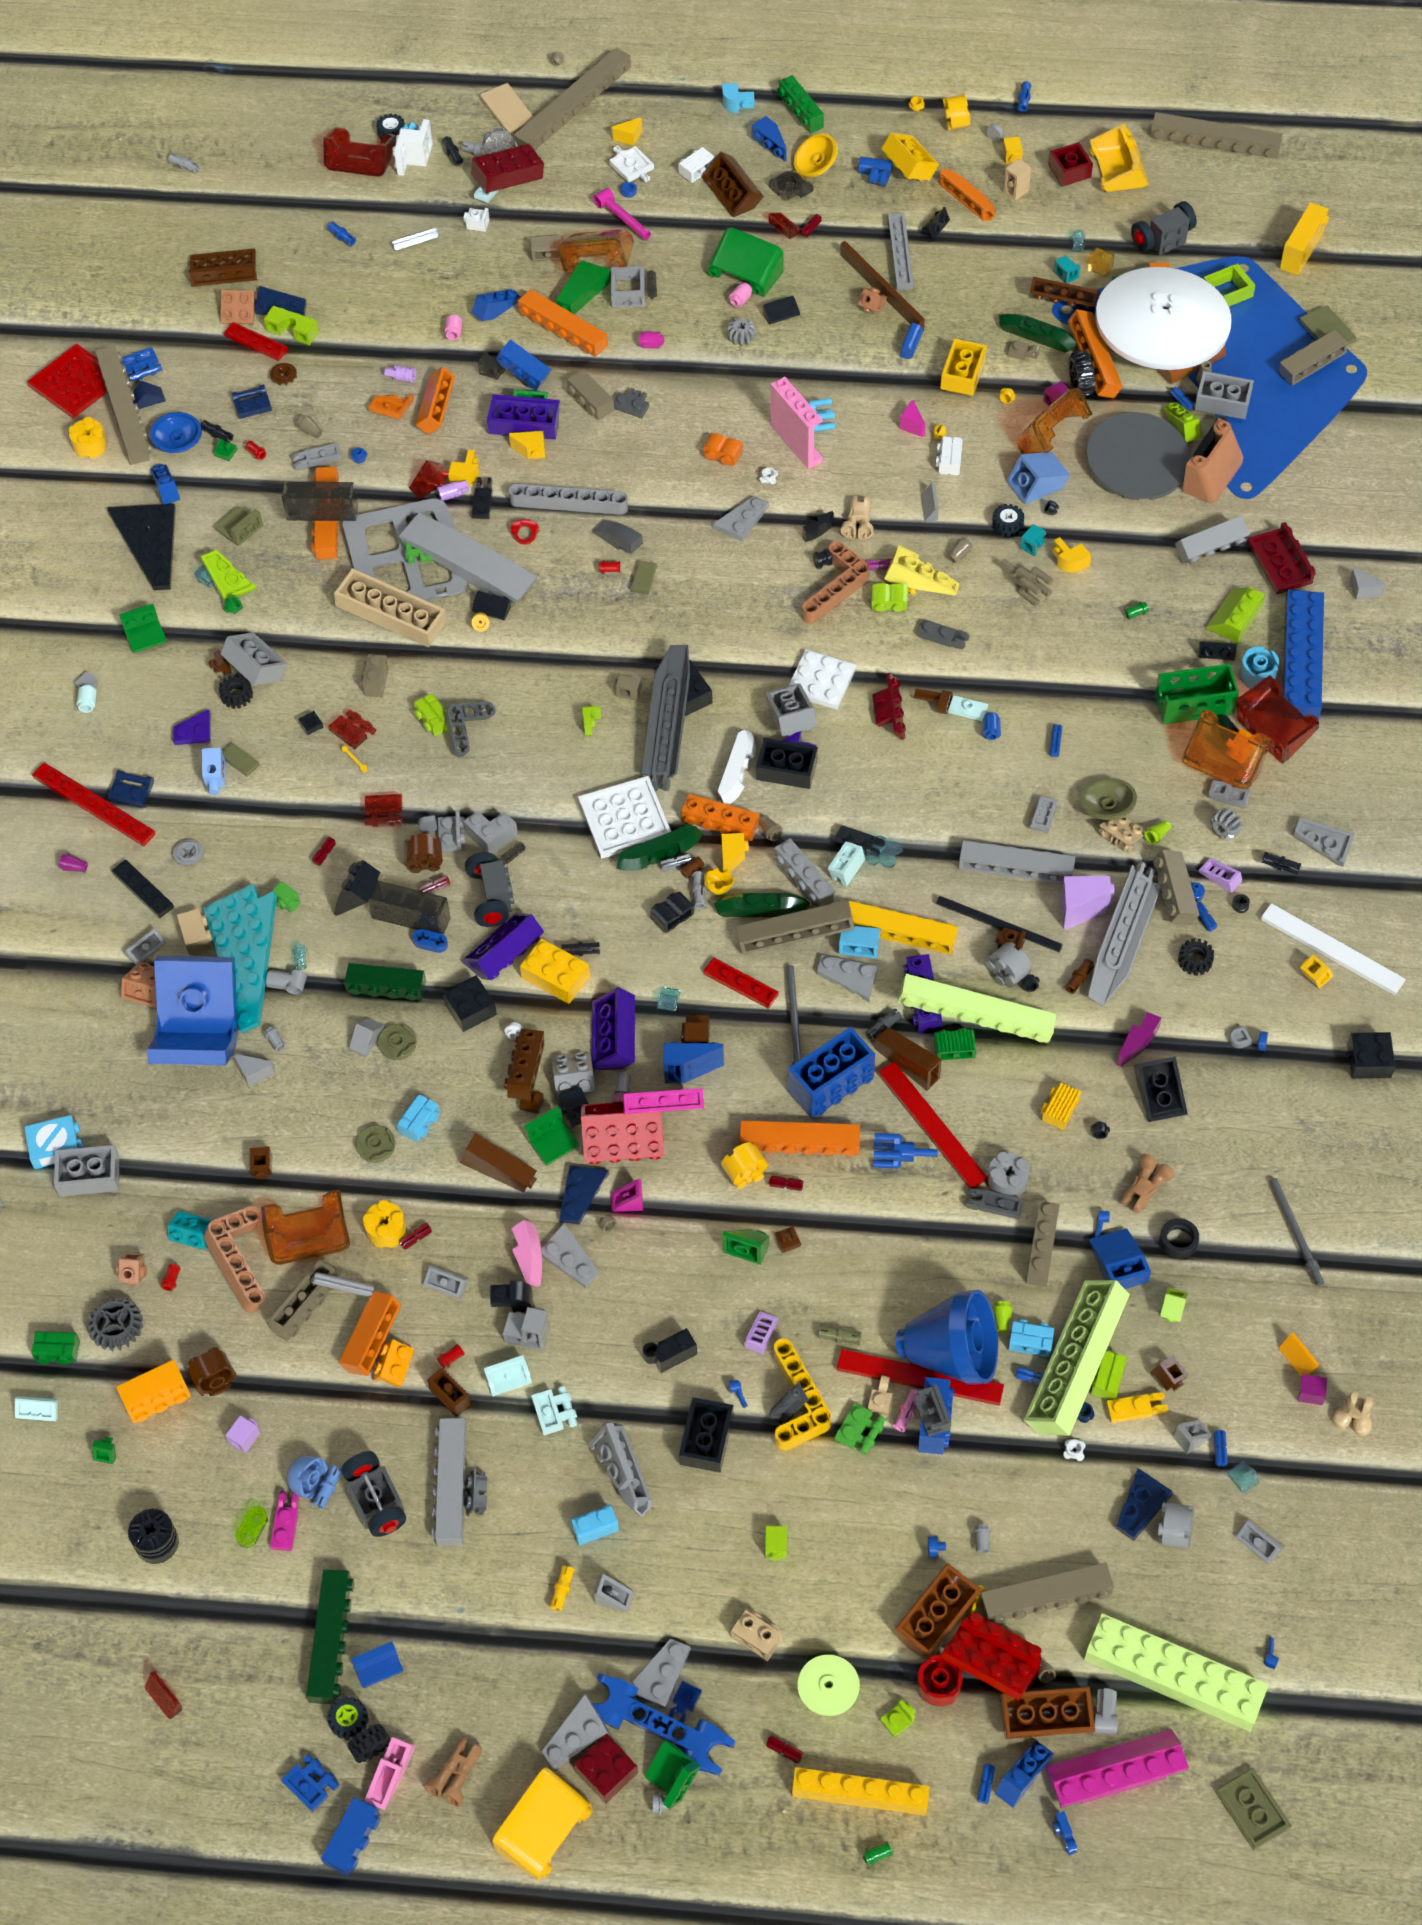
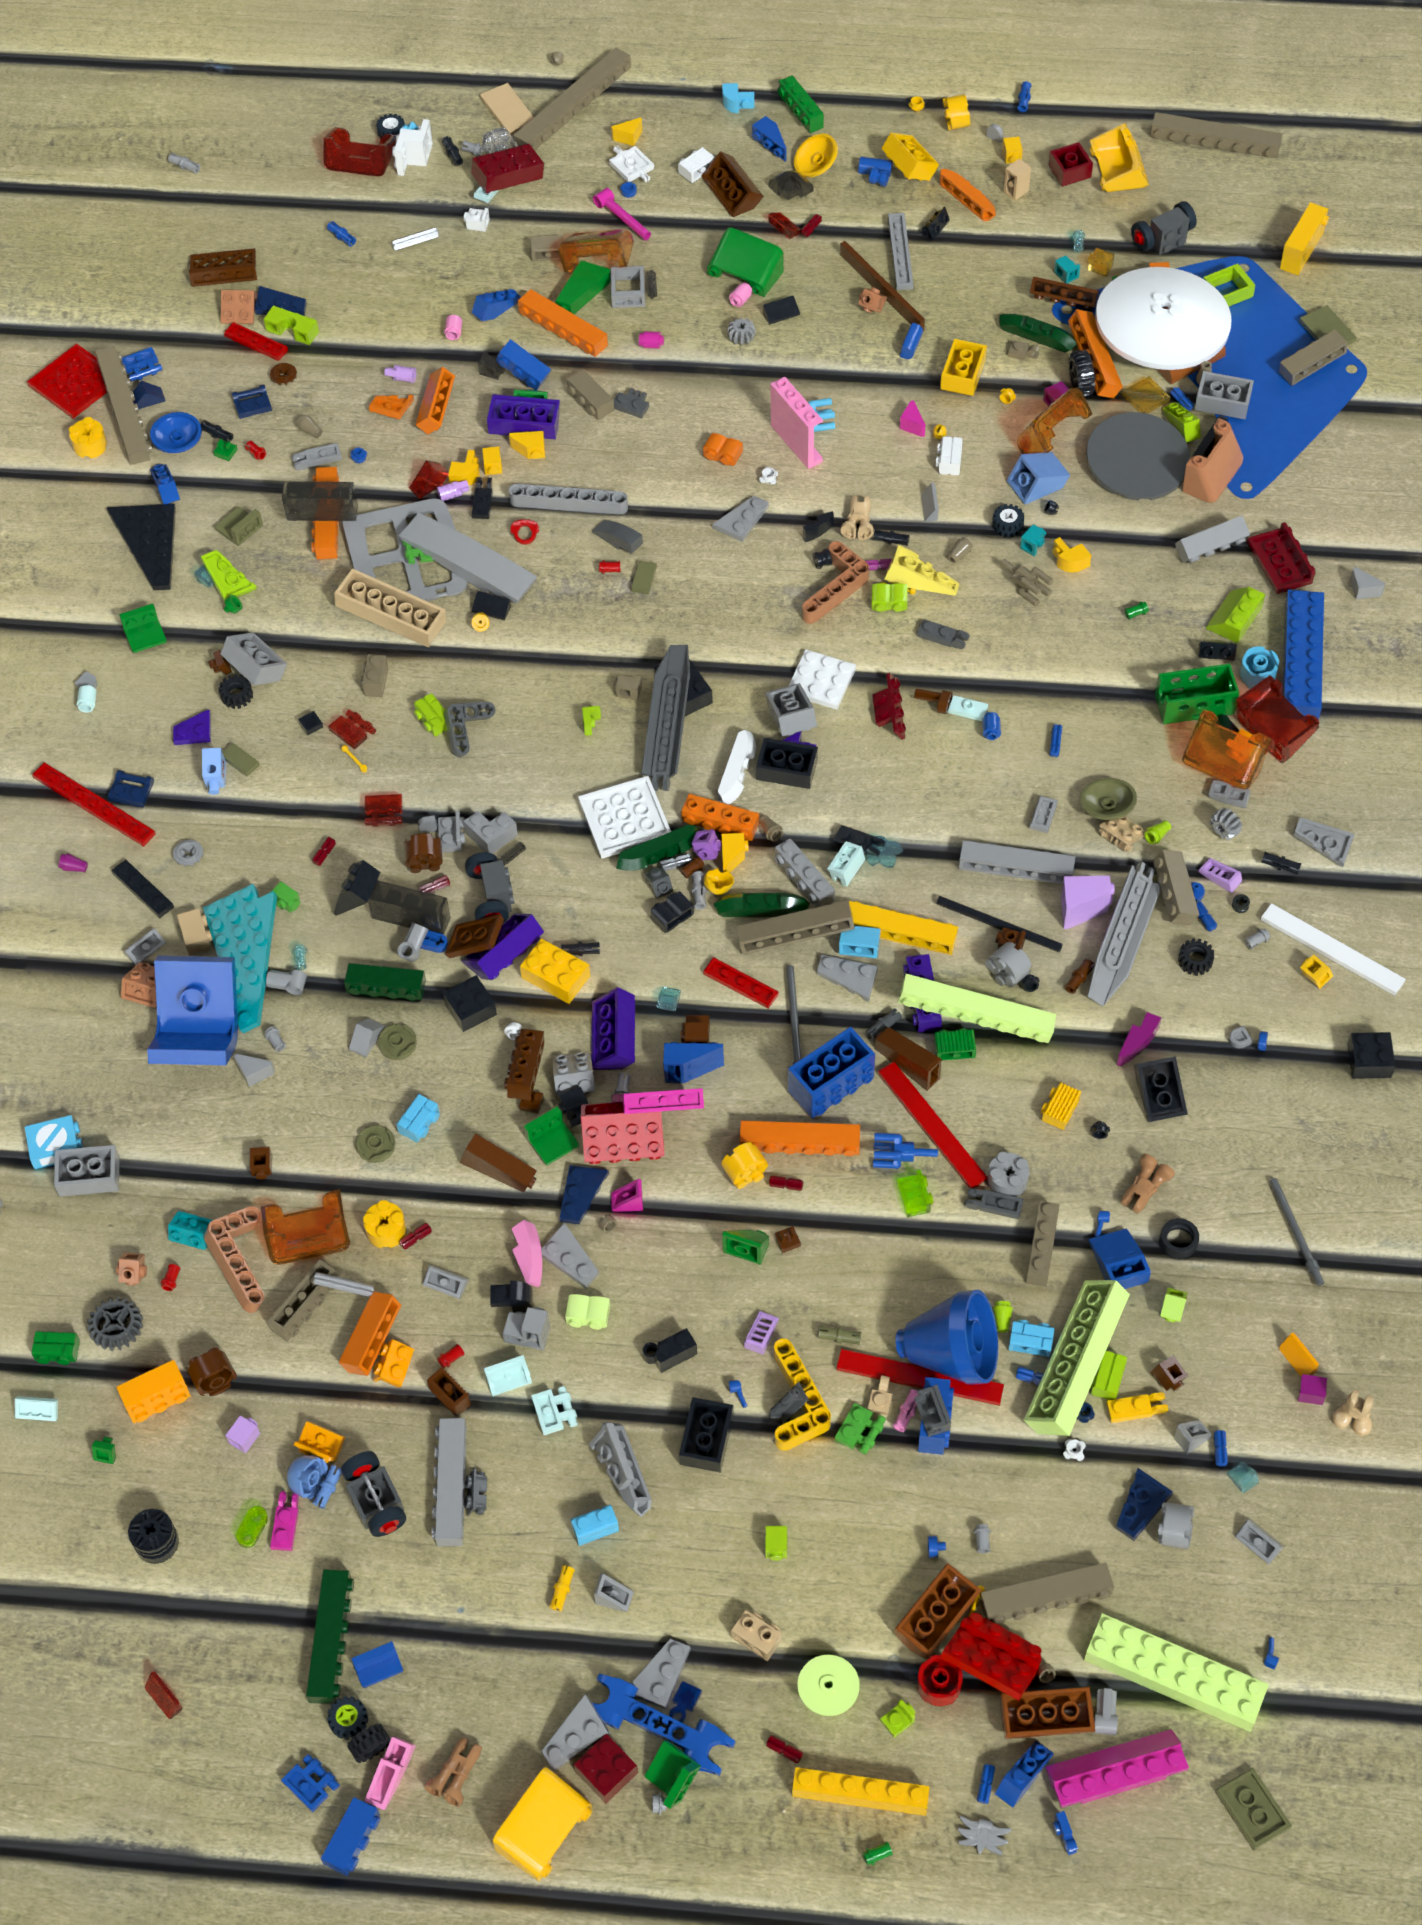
(320, 1442): none -> light orange bracket
(413, 940): none -> light grey piece
(474, 936): none -> reddish brown plate
(492, 460): none -> yellow brick
(587, 1311): none -> yellowish green brick
(659, 881): none -> dark grey bracket
(706, 844): none -> medium lavender brick
(891, 537): none -> black pin
(914, 1194): none -> clear neon green bracket
(982, 1835): none -> light grey piece
(1146, 395): none -> clear yellow tile
(1257, 938): none -> light grey pin

